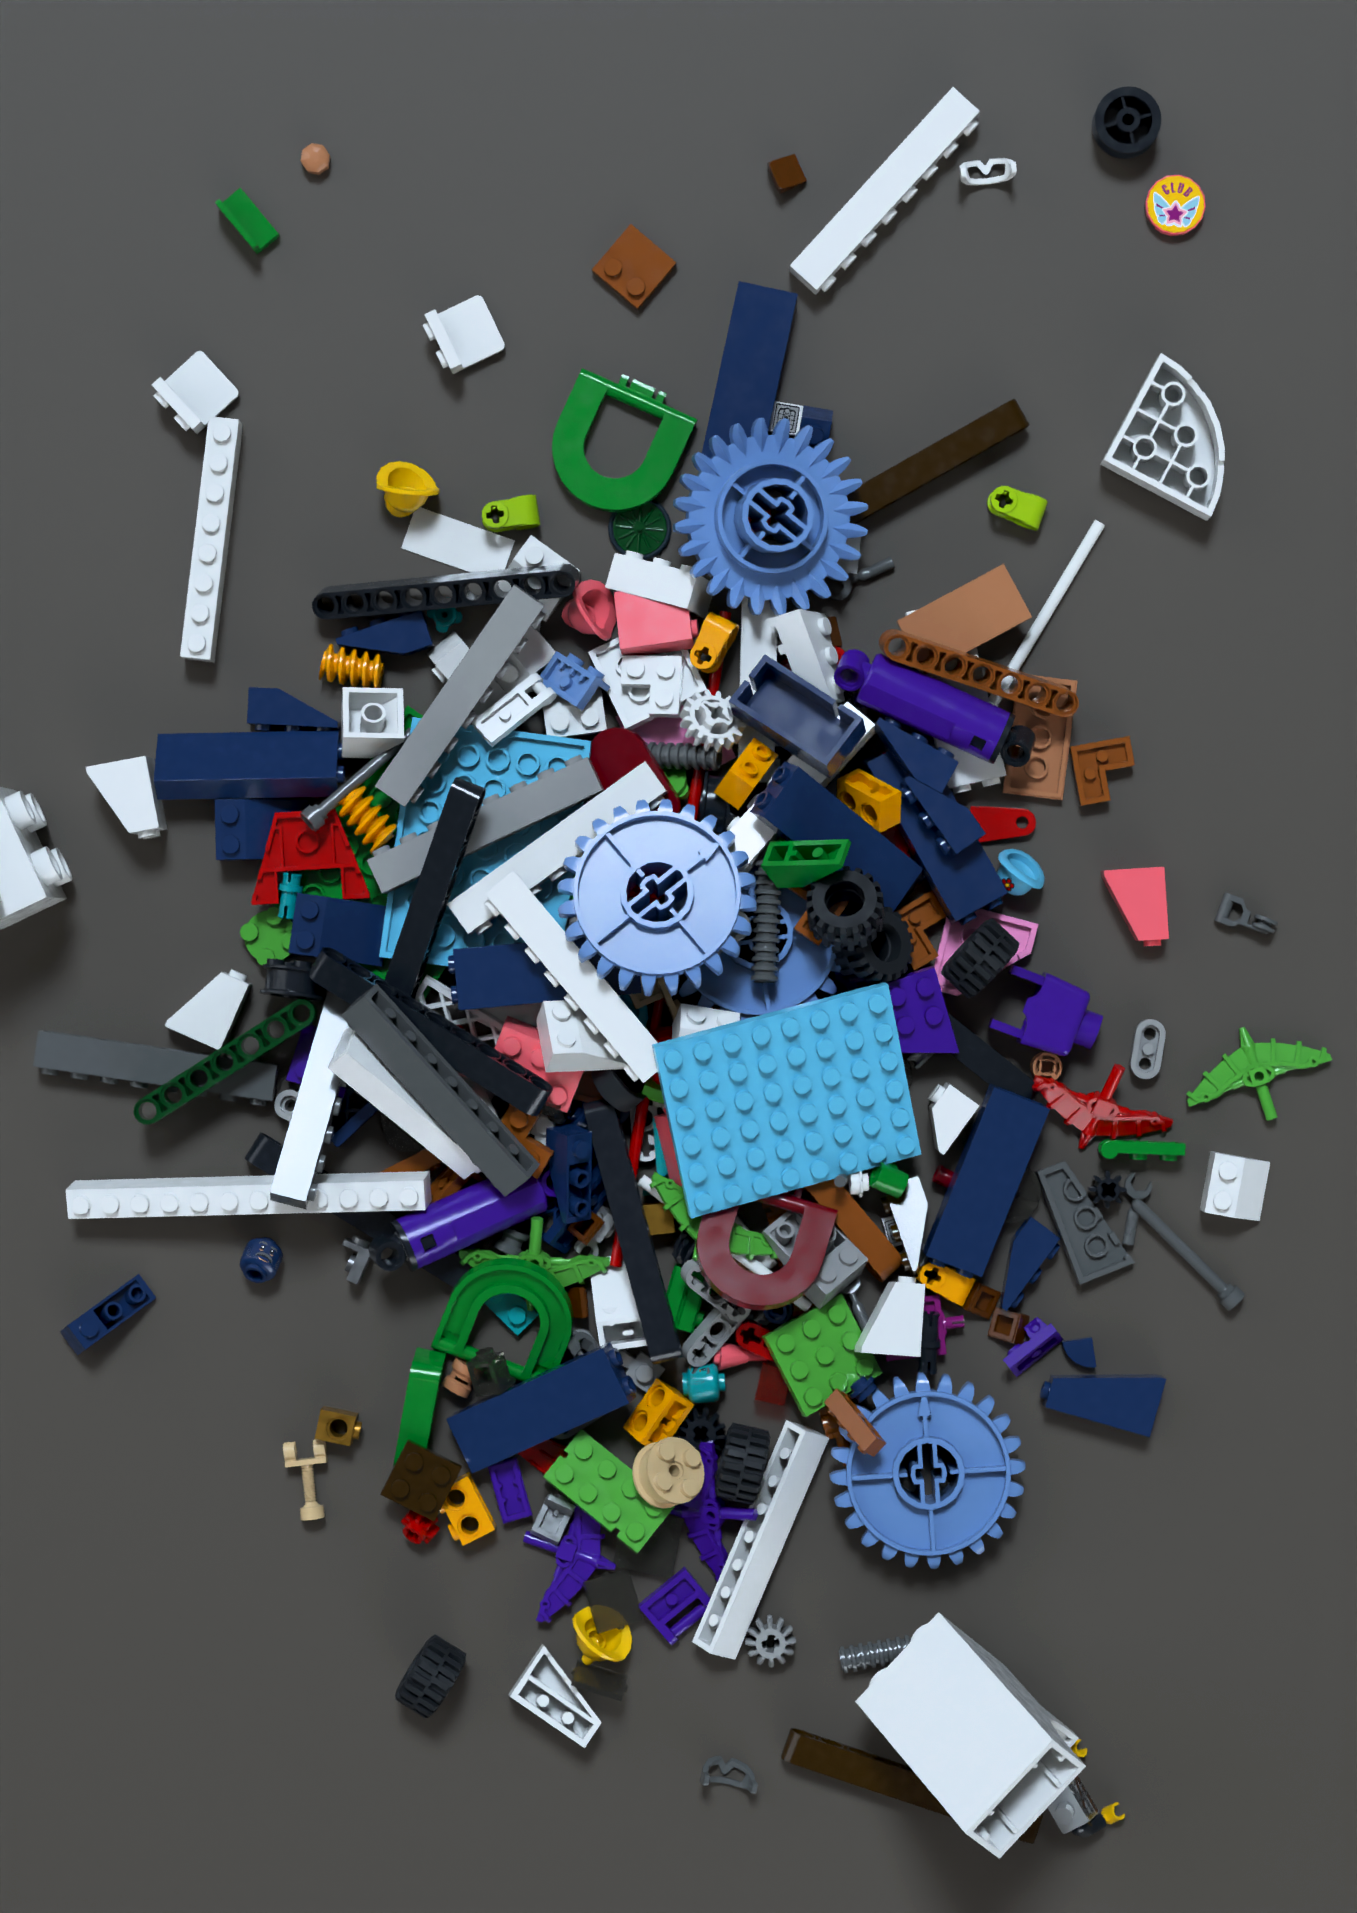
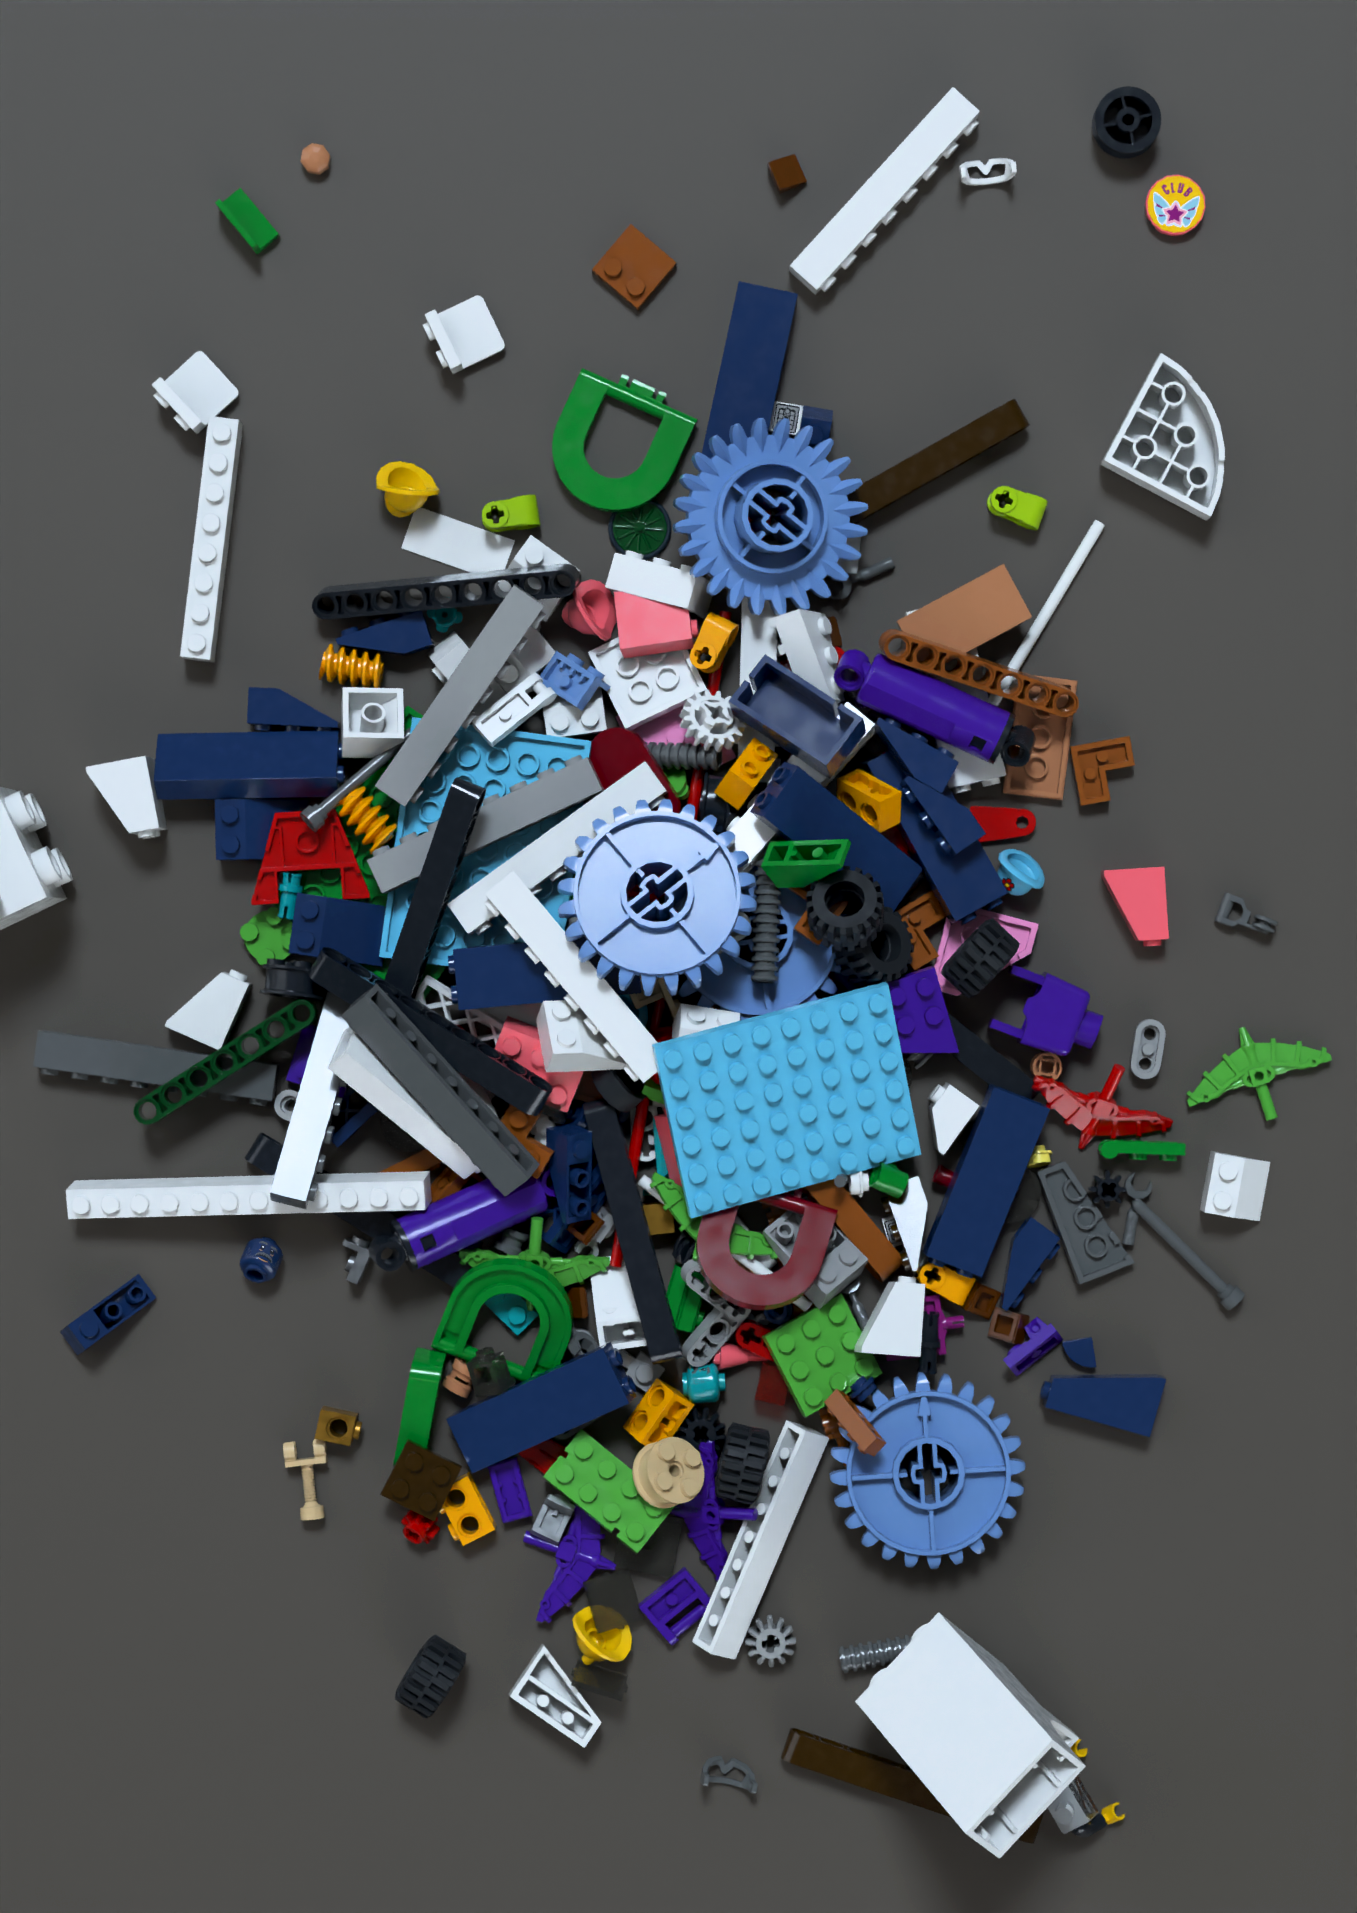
(659, 674): white plate -> none
(1039, 1157): none -> light yellow plate

